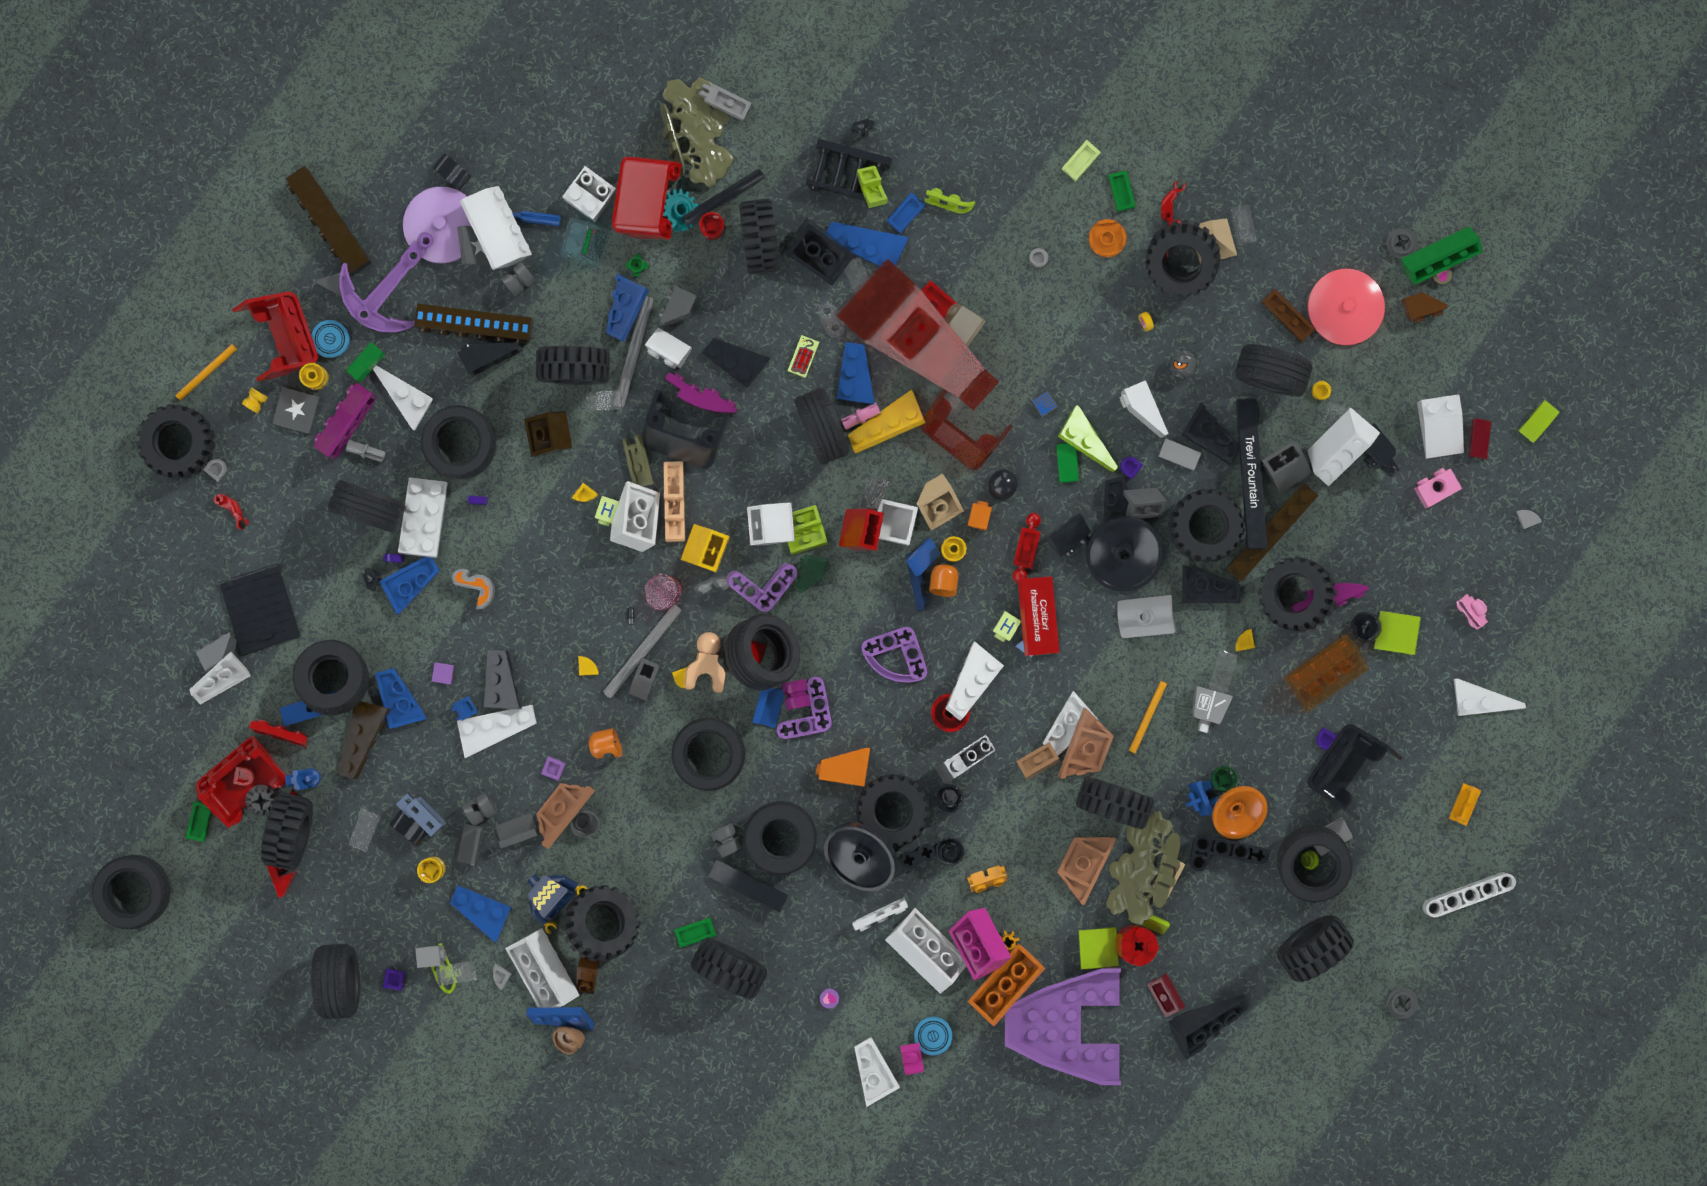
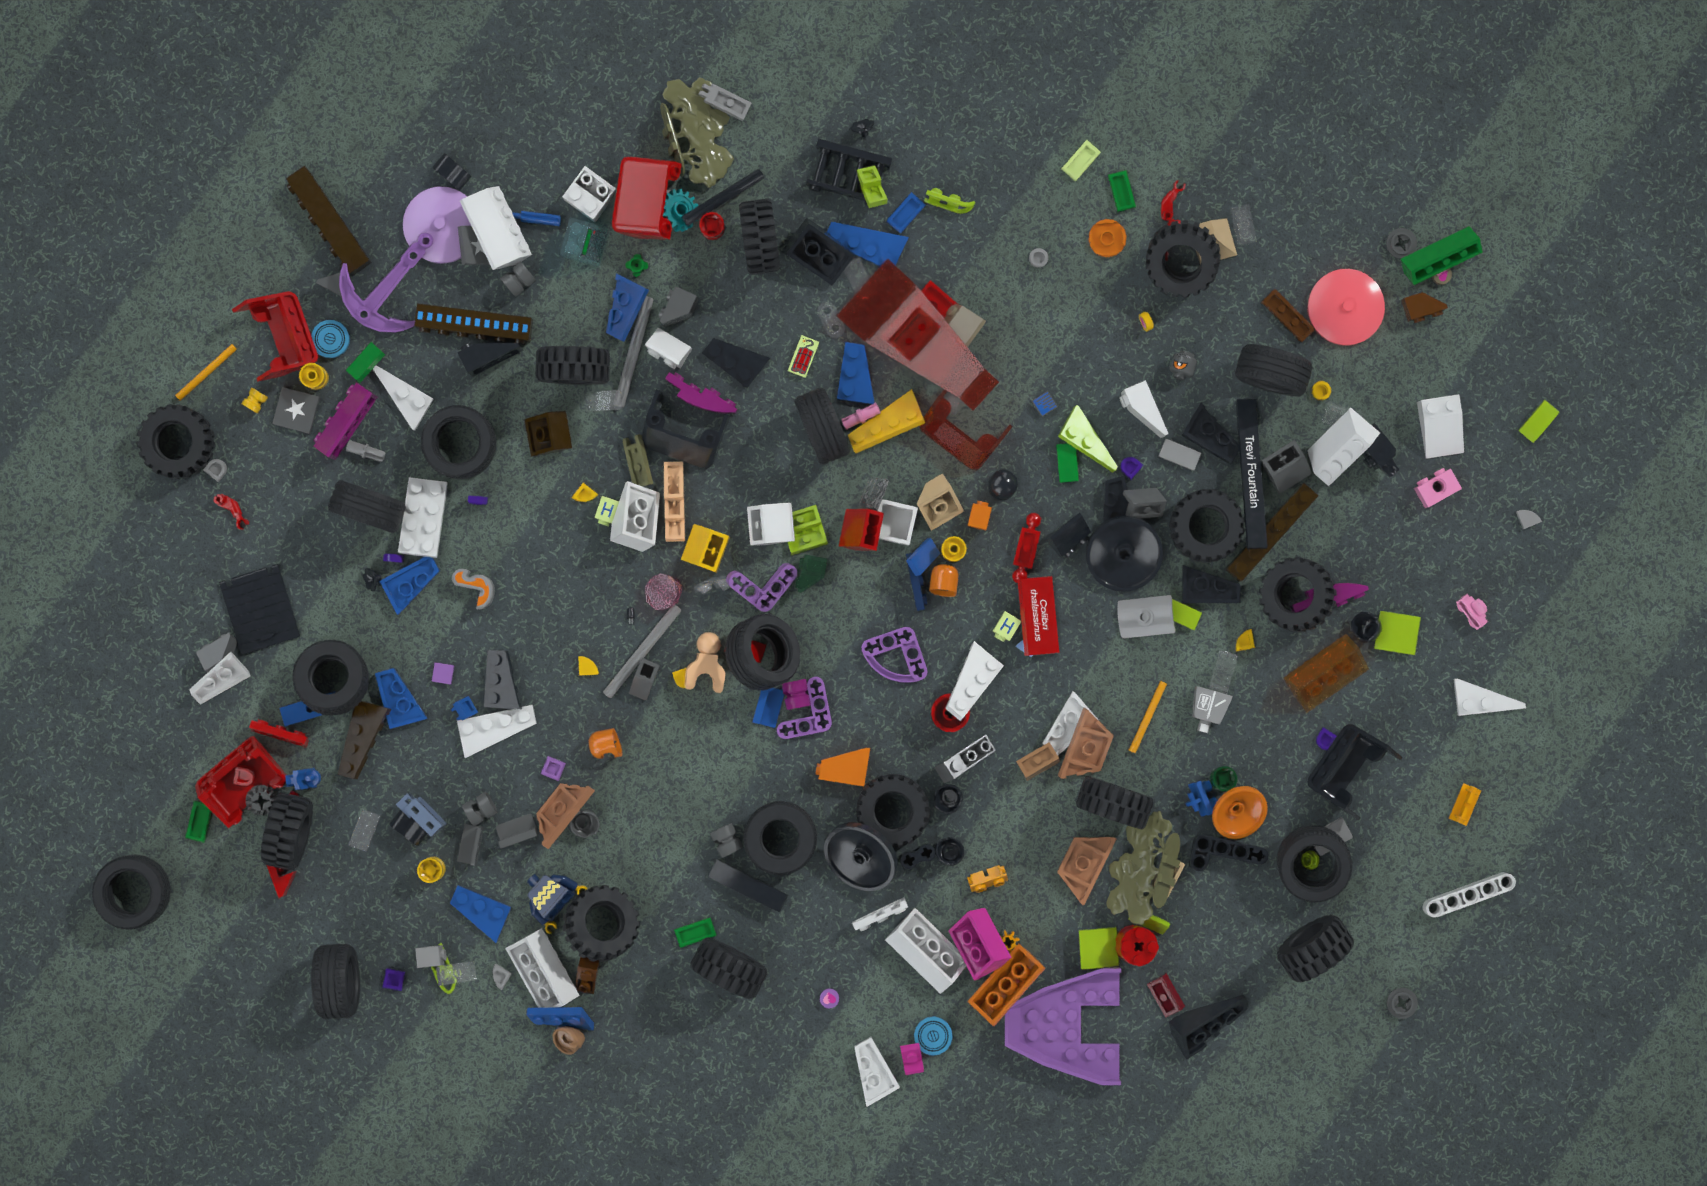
(685, 770): black tyre -> none
(1185, 615): none -> lime slope
(1479, 438): dark red slope -> none

